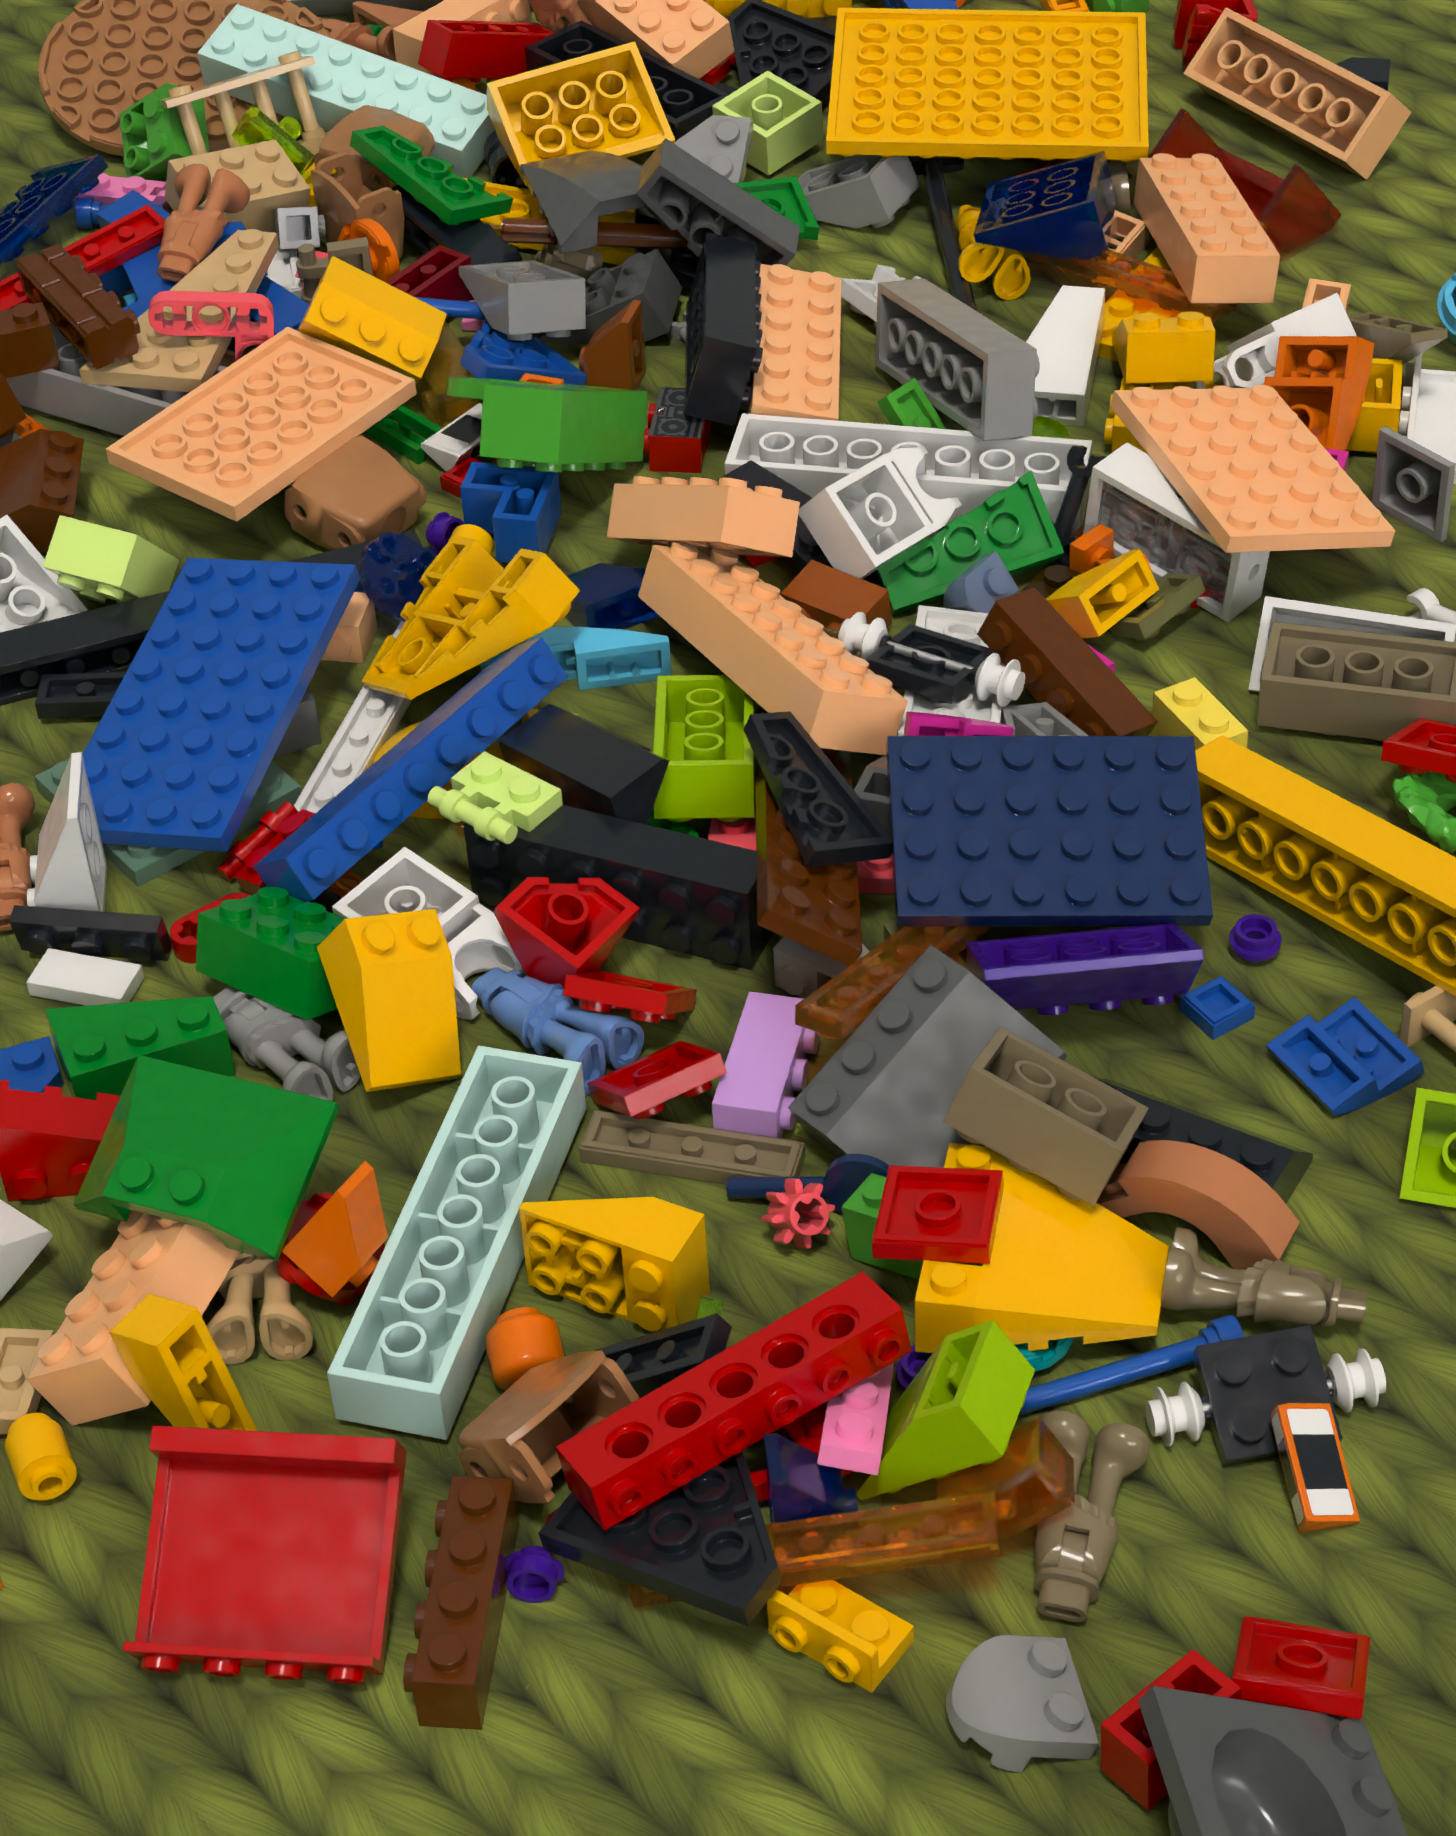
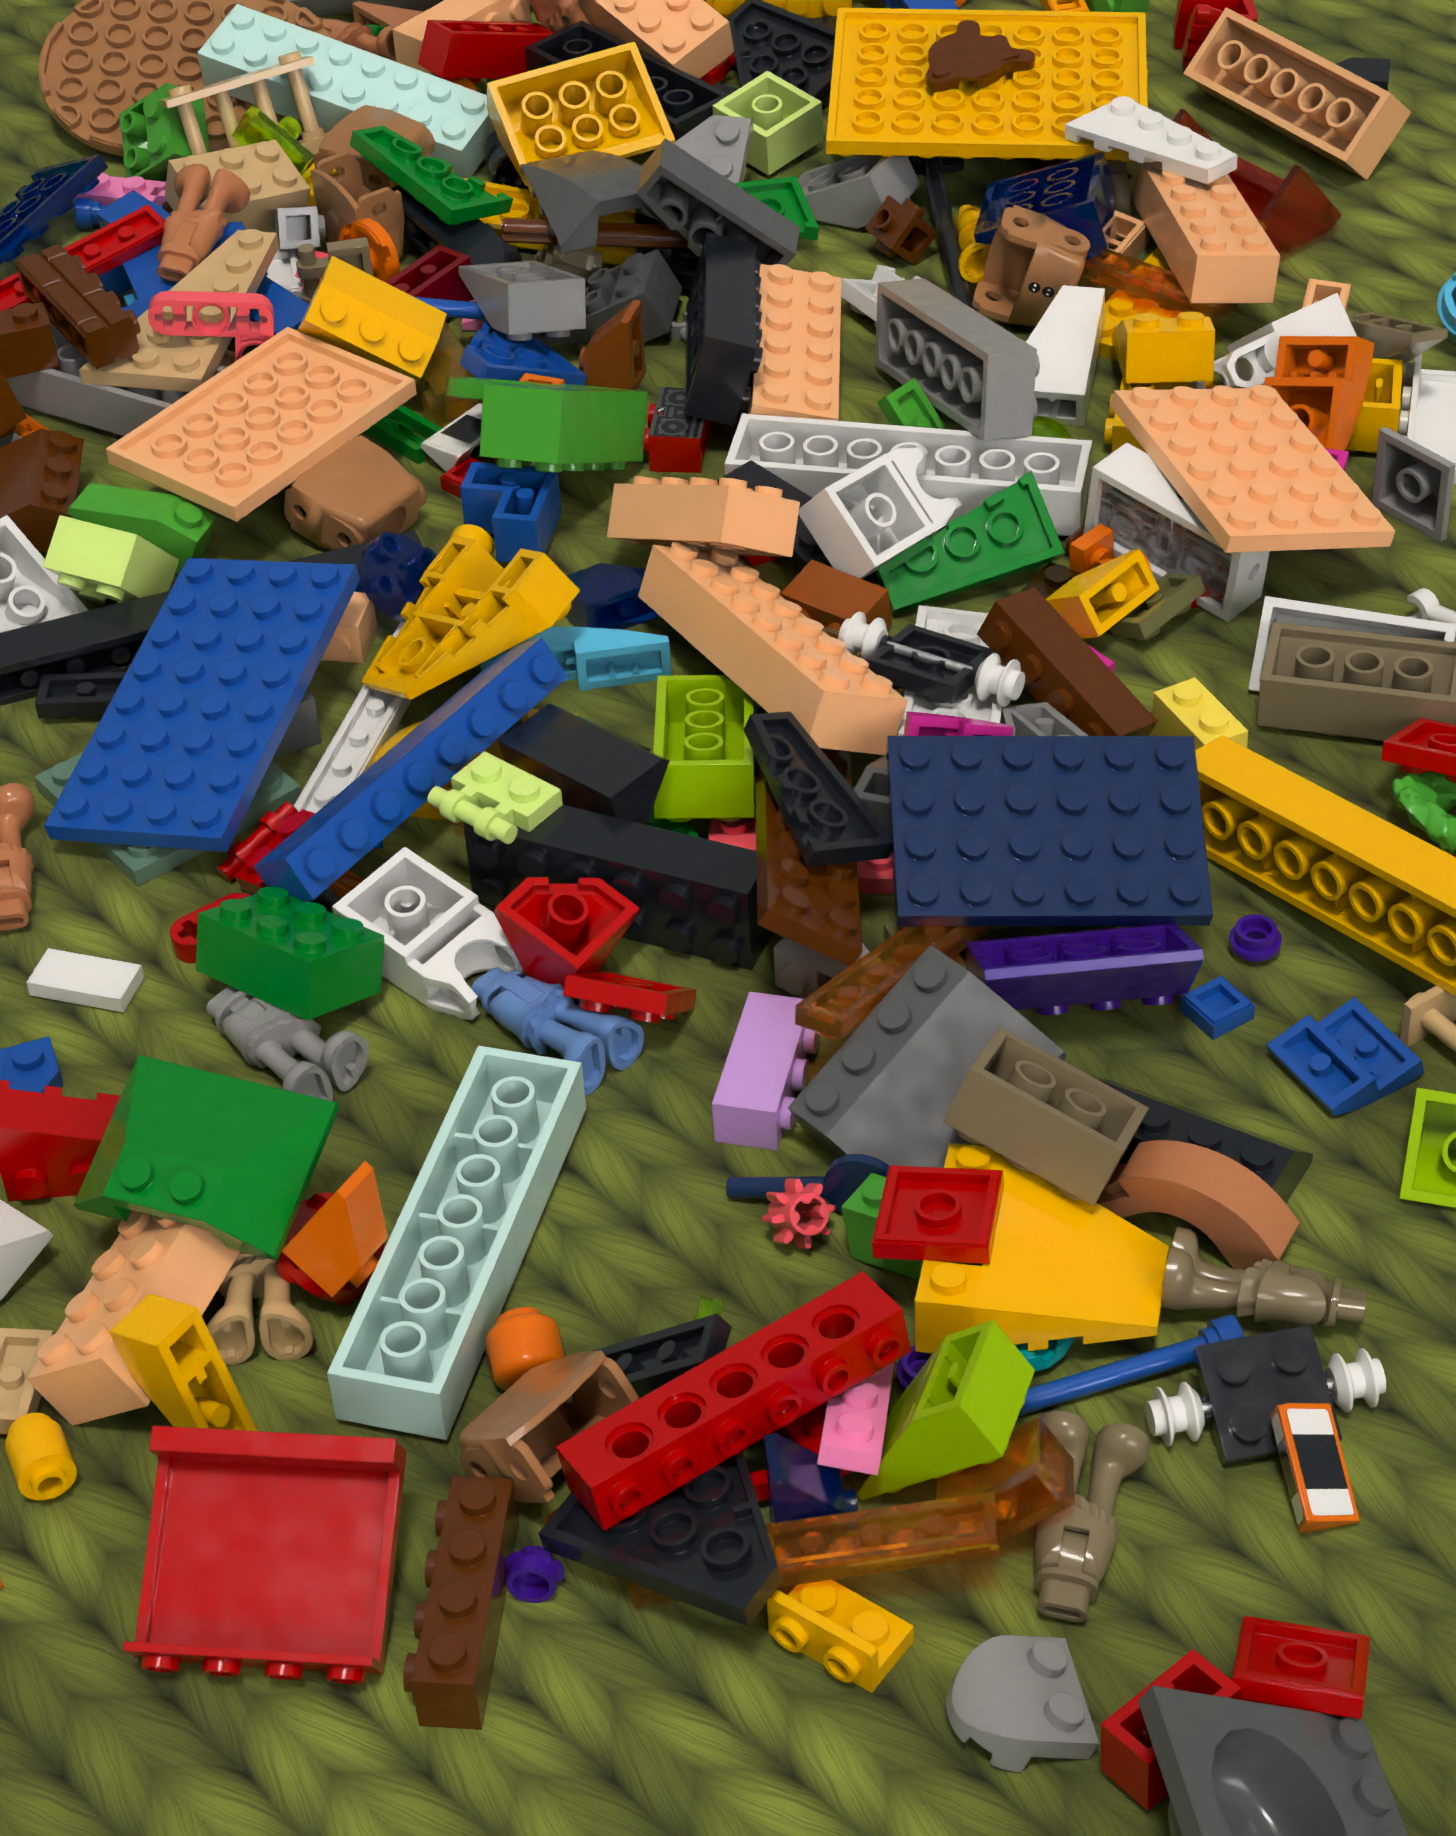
(71, 855): white slope -> none
(91, 933): black plate -> none
(103, 1041): green wedge -> none
(157, 517): none -> bright green slope
(395, 997): yellow slope -> none
(440, 530): dark purple plate -> none
(619, 1256): yellow slope -> none
(650, 1081): red plate -> none
(686, 1149): dark tan tile -> none
(901, 229): none -> reddish brown brick
(973, 58): none -> reddish brown tile
(980, 586): sand blue plate -> none
(1028, 266): none -> medium nougat piece
(1073, 497): black bar -> none
(1152, 138): none -> white wing

